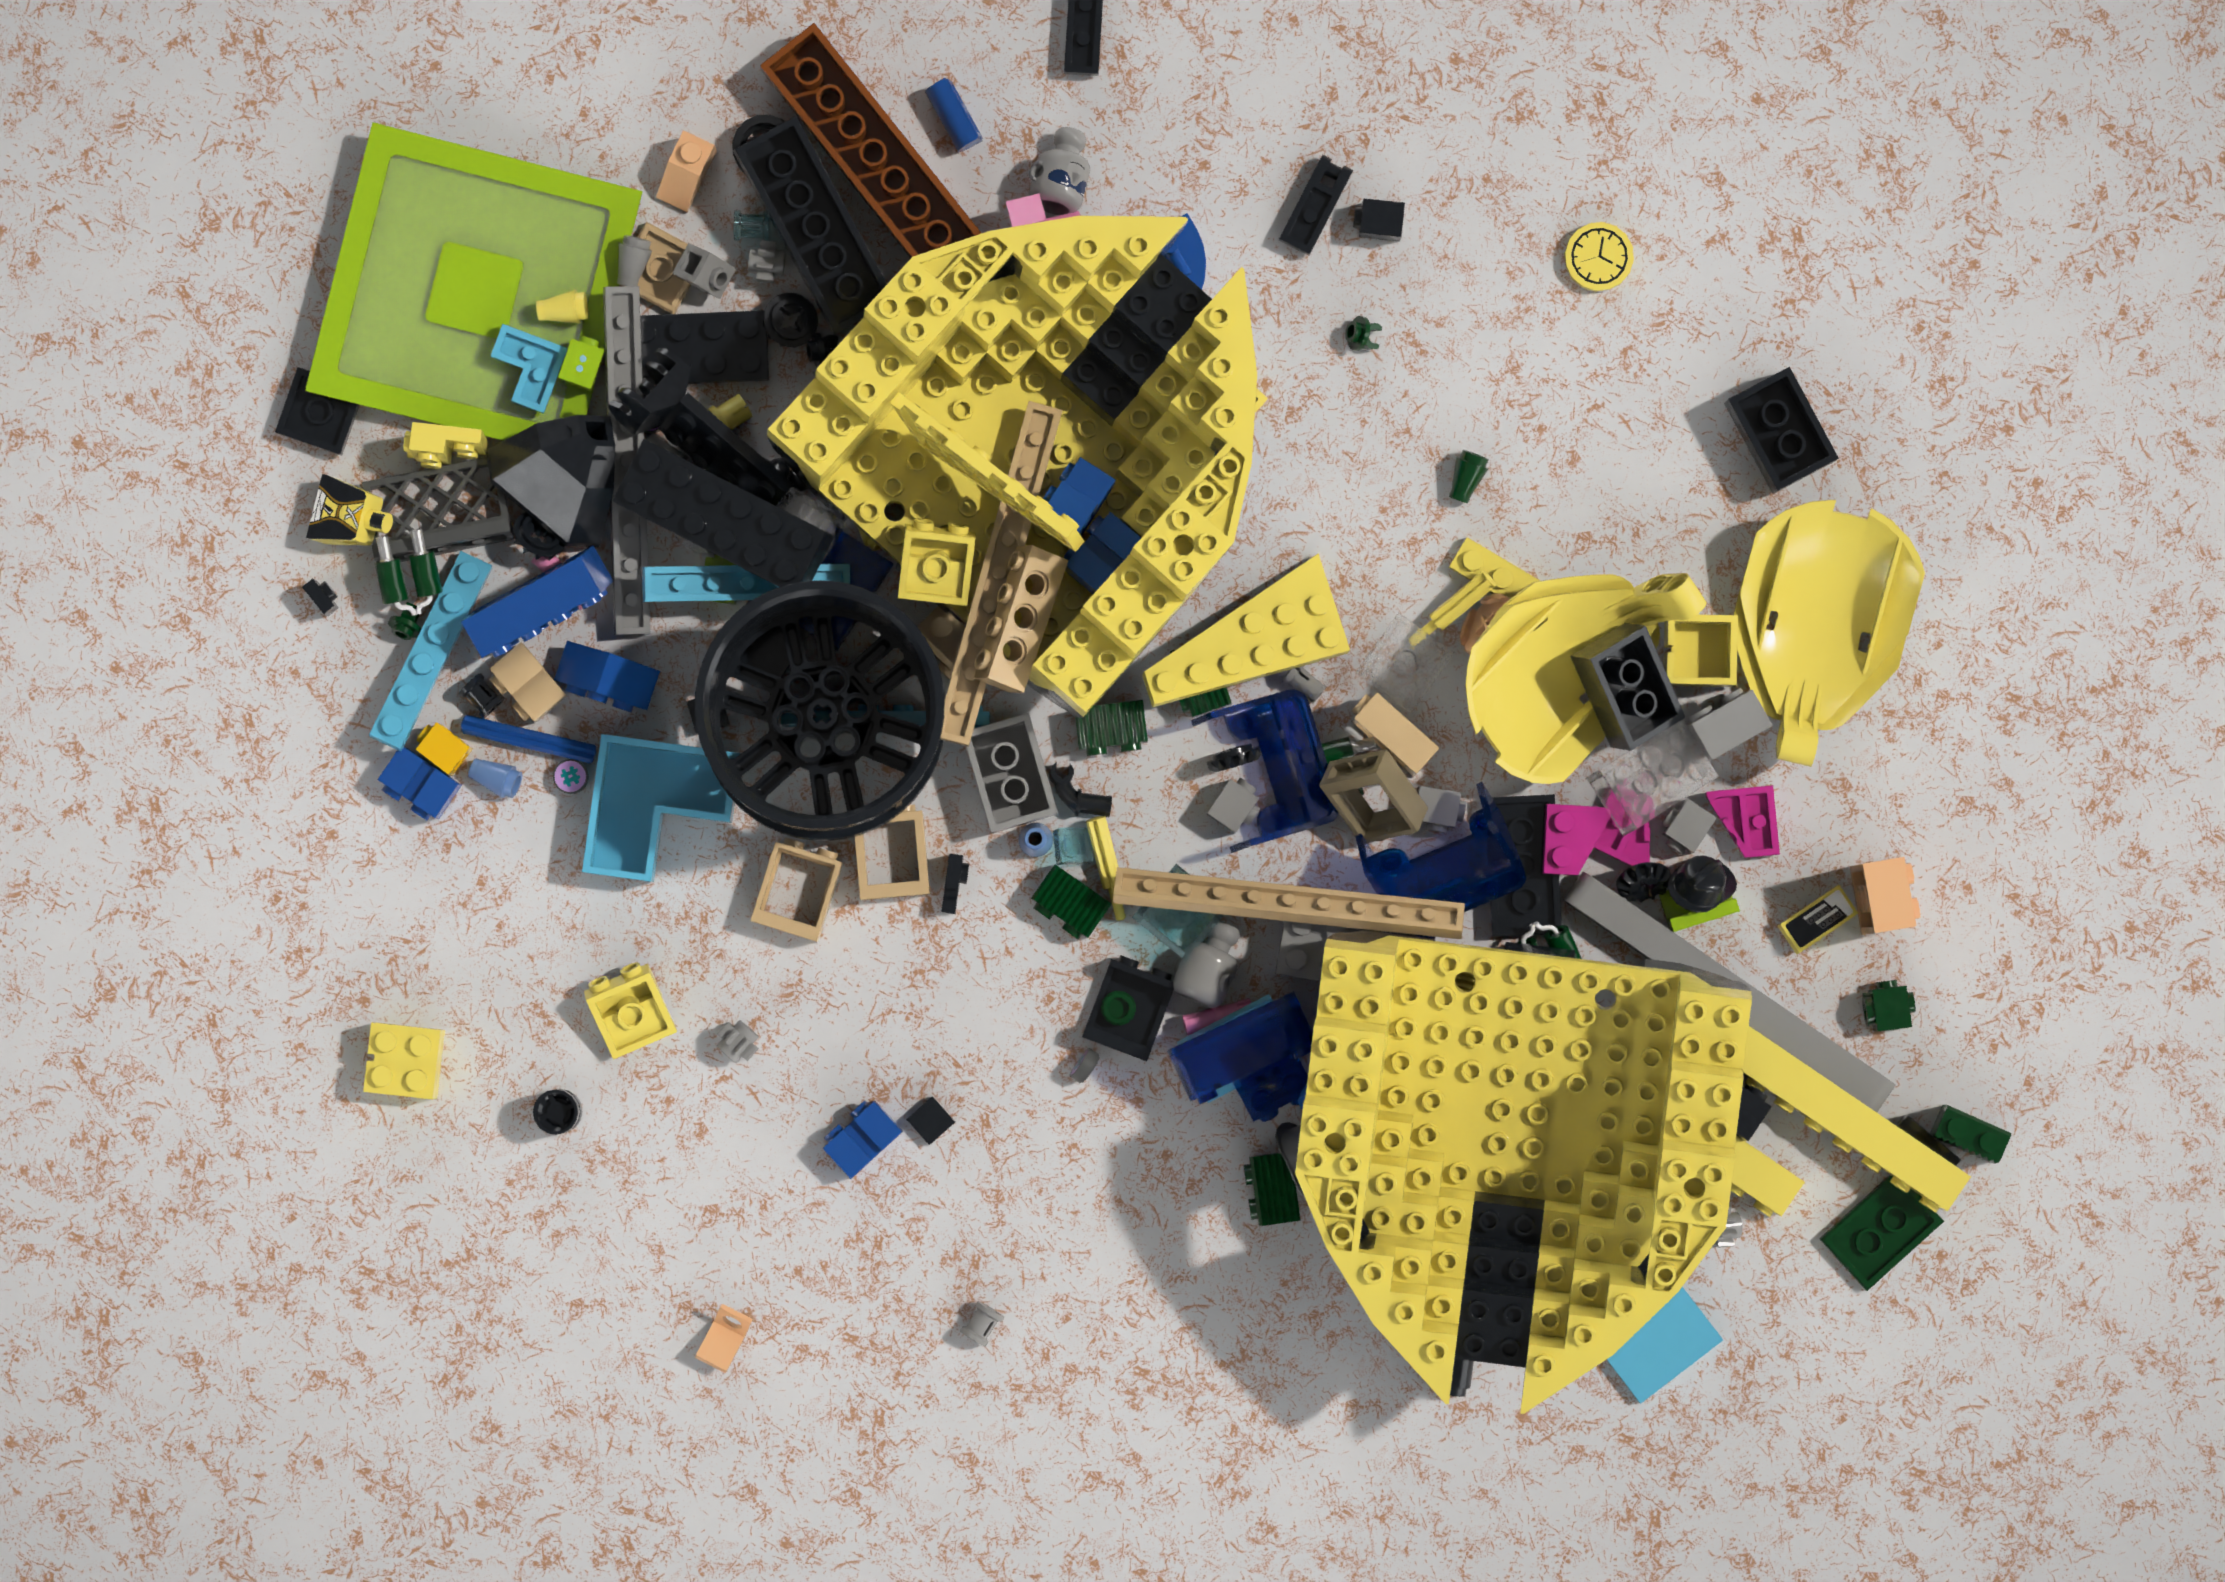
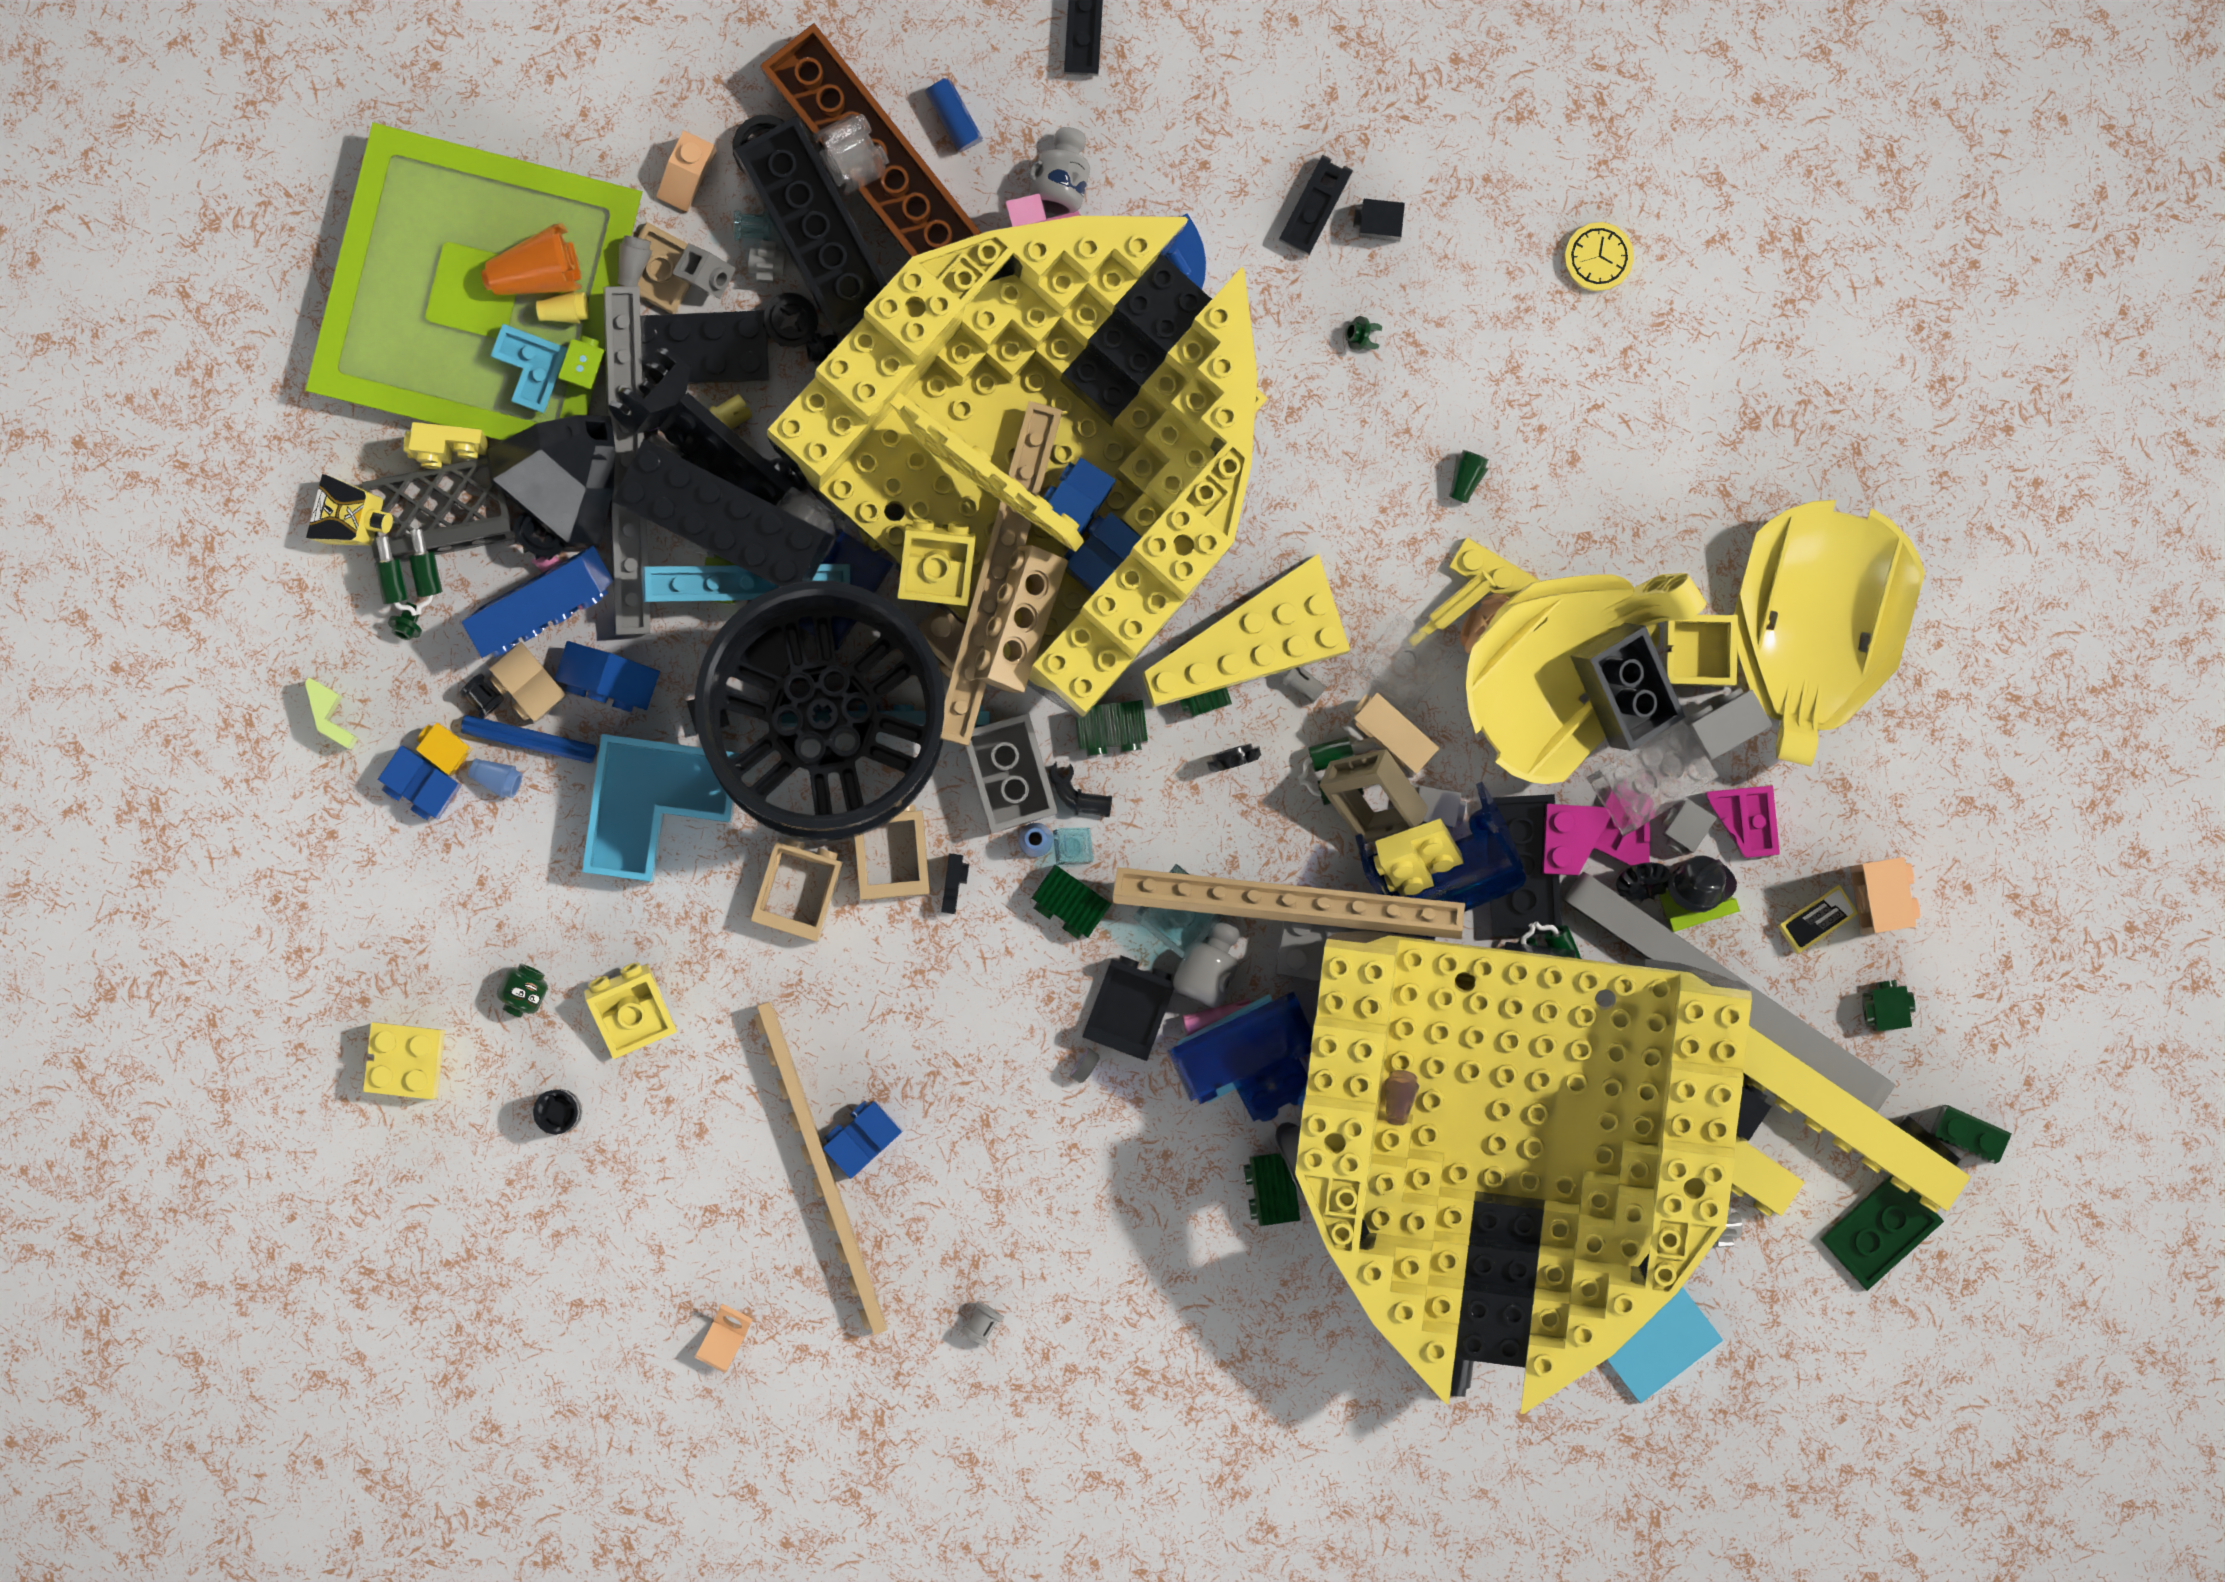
(316, 418): black plate -> none
(322, 596): black plate -> none
(323, 704): none -> yellowish green slope
(430, 651): medium azure plate -> none
(522, 990): none -> dark green head
(535, 266): none -> orange cone
(570, 776): tile -> none
(737, 1041): light grey gear -> none
(825, 1182): none -> tan plate
(851, 153): none -> clear brick
(930, 1120): black tile -> none
(1105, 858): light yellow axle -> none
(1118, 1008): dark green tile -> none
(1235, 805): light grey brick -> none
(1292, 761): clear blue windscreen -> none
(1400, 1095): none -> cone
(1414, 855): none -> light yellow plate
(1781, 430): black brick -> none

